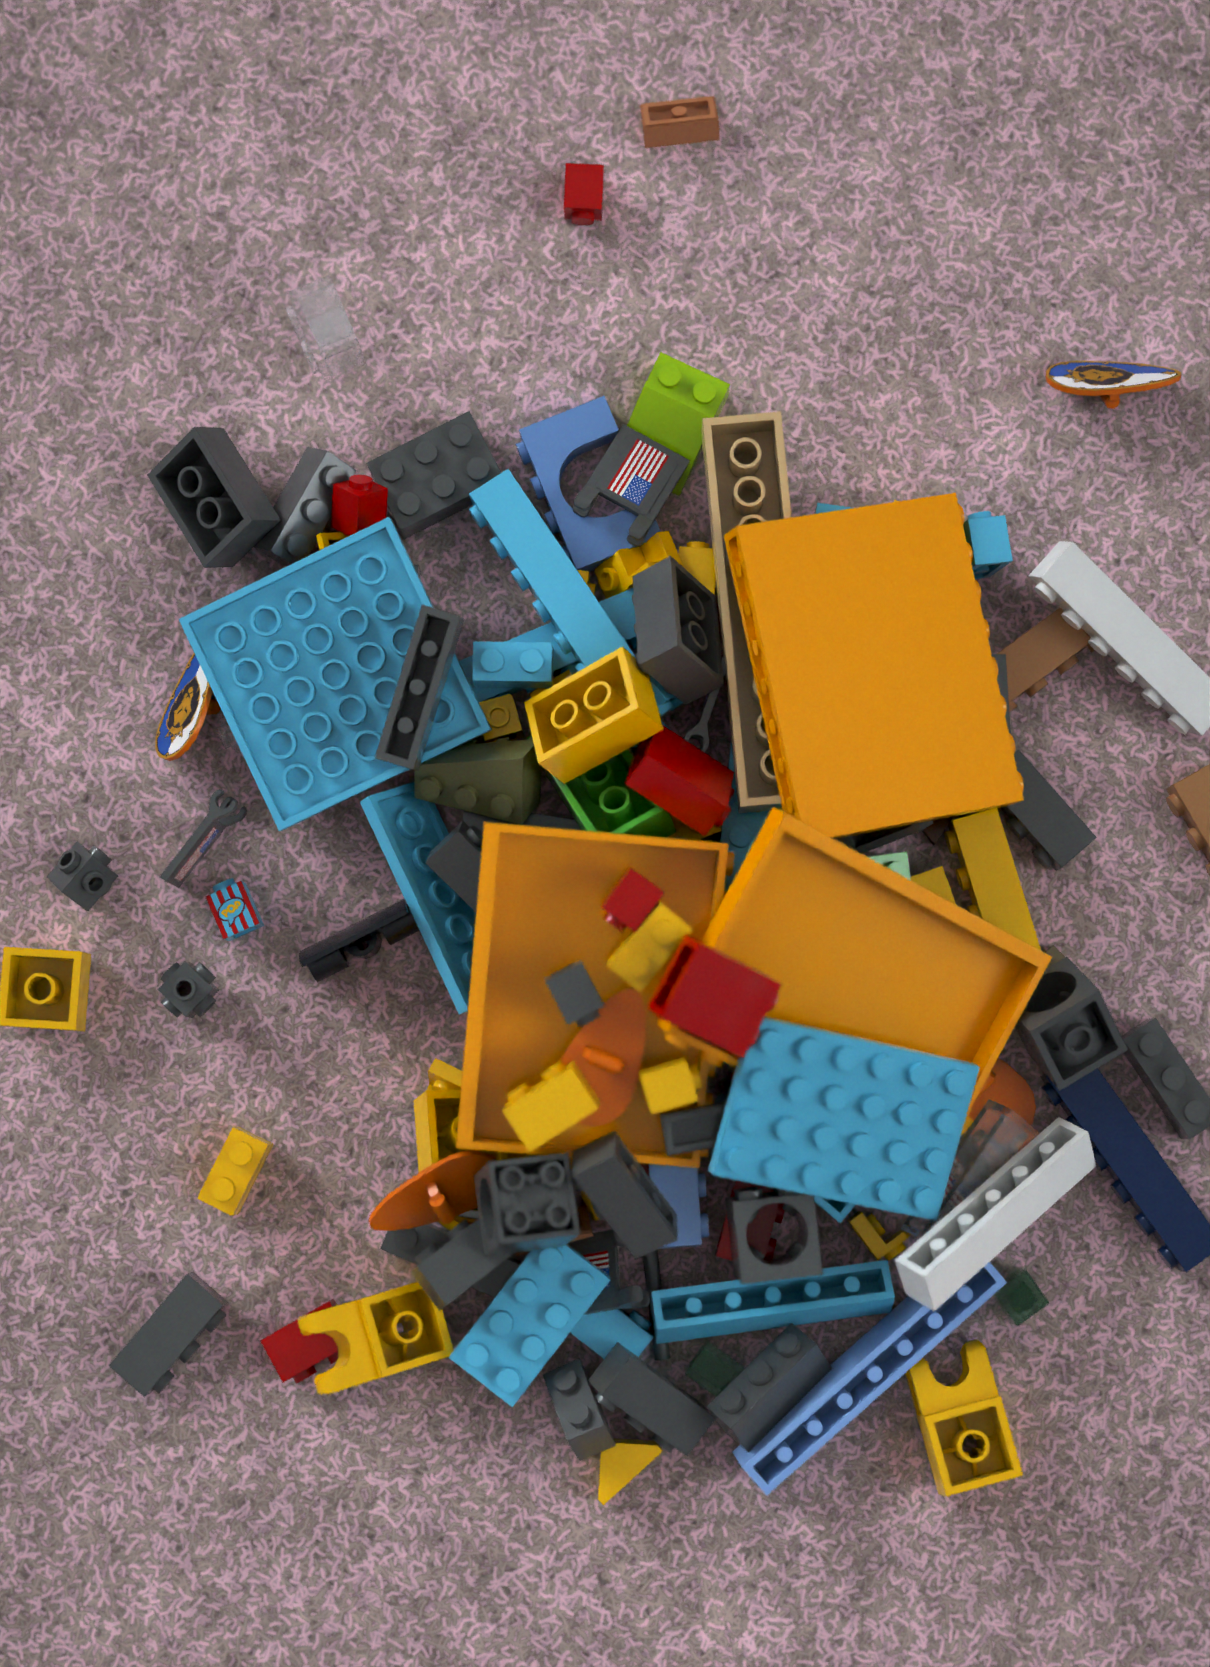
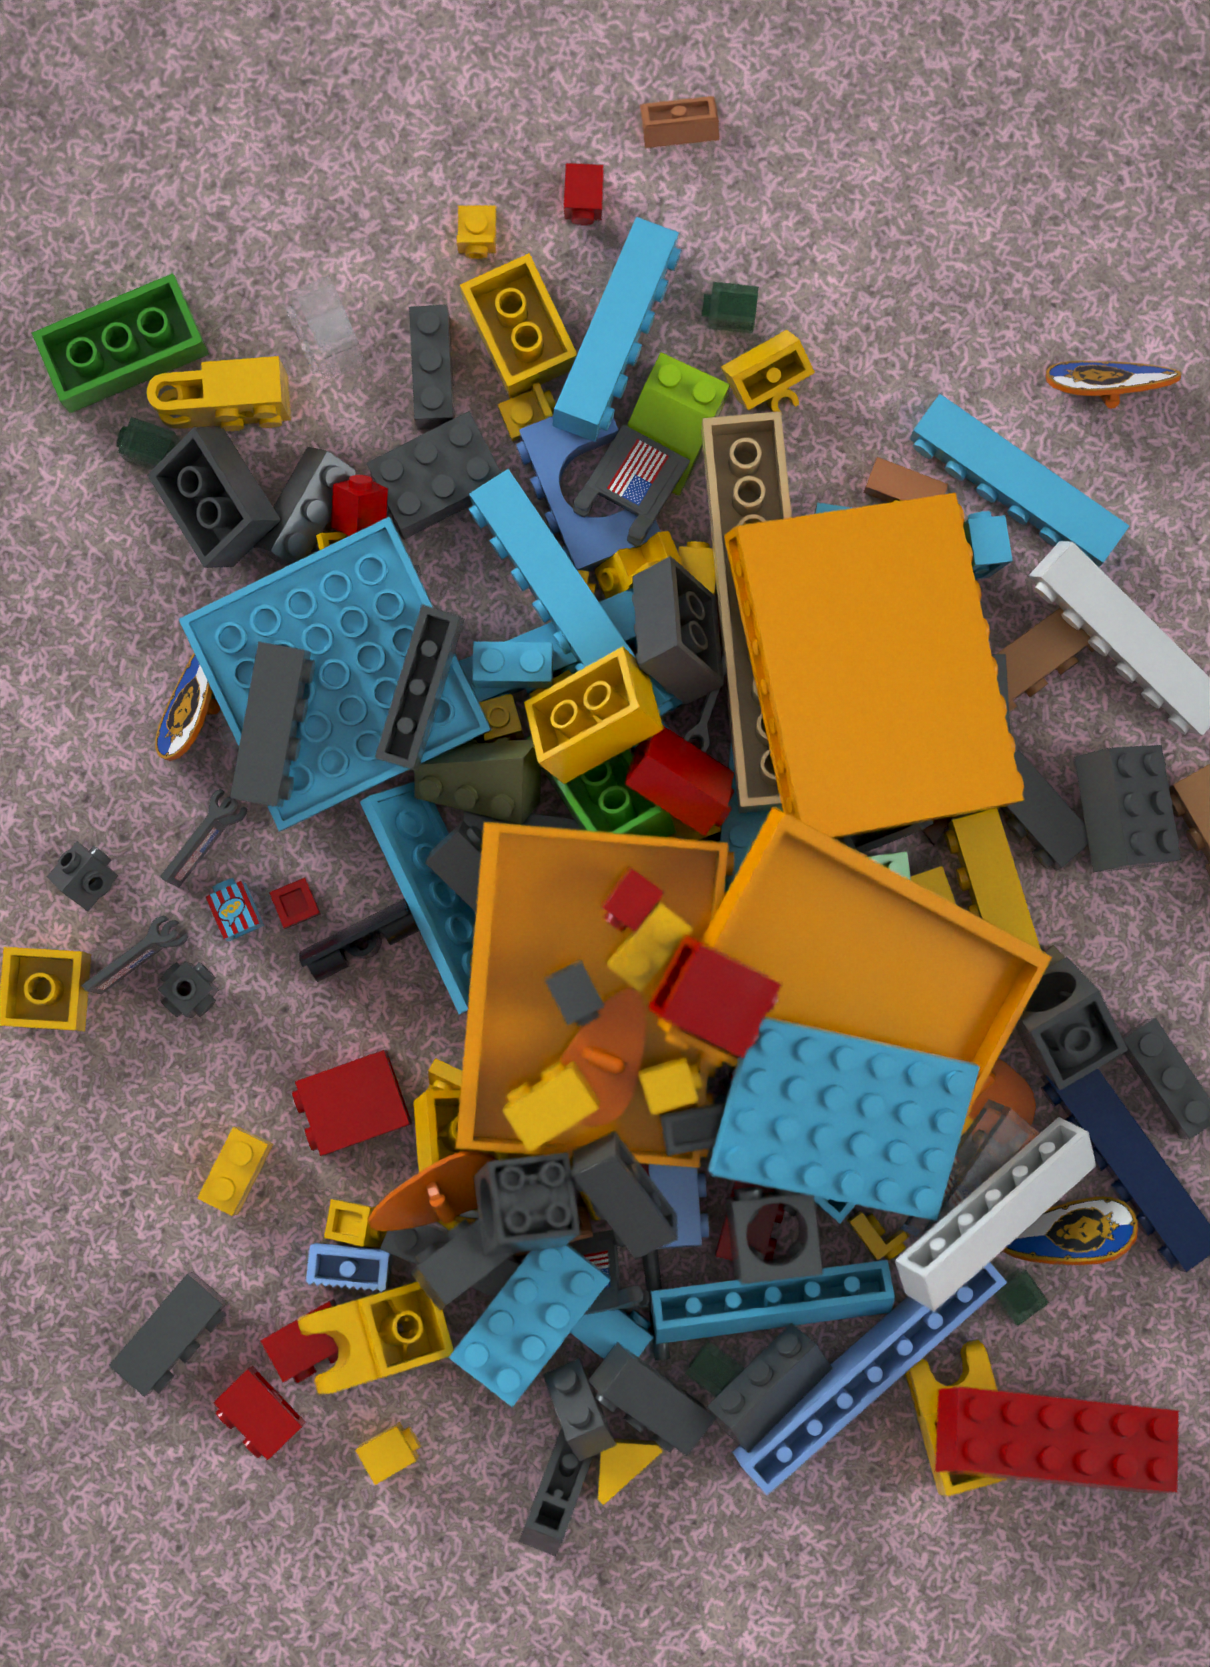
(120, 343): none -> bright green brick
(136, 955): none -> dark grey flag
(145, 443): none -> clear green brick
(224, 394): none -> yellow brick
(258, 1414): none -> red brick
(271, 725): none -> dark grey brick
(295, 903): none -> red plate
(349, 1267): none -> light blue brick
(350, 1224): none -> yellow bracket
(351, 1103): none -> red brick
(389, 1452): none -> yellow brick
(431, 365): none -> dark grey brick
(476, 230): none -> yellow bracket
(519, 325): none -> yellow brick
(526, 410): none -> yellow bracket
(555, 1498): none -> dark grey slope
(615, 330): none -> medium azure brick
(731, 307): none -> clear green brick
(769, 372): none -> yellow brick
(899, 483): none -> nougat slope
(1015, 480): none -> medium azure brick
(1057, 1440): none -> red brick
(1078, 1233): none -> shield
(1127, 808): none -> dark grey brick

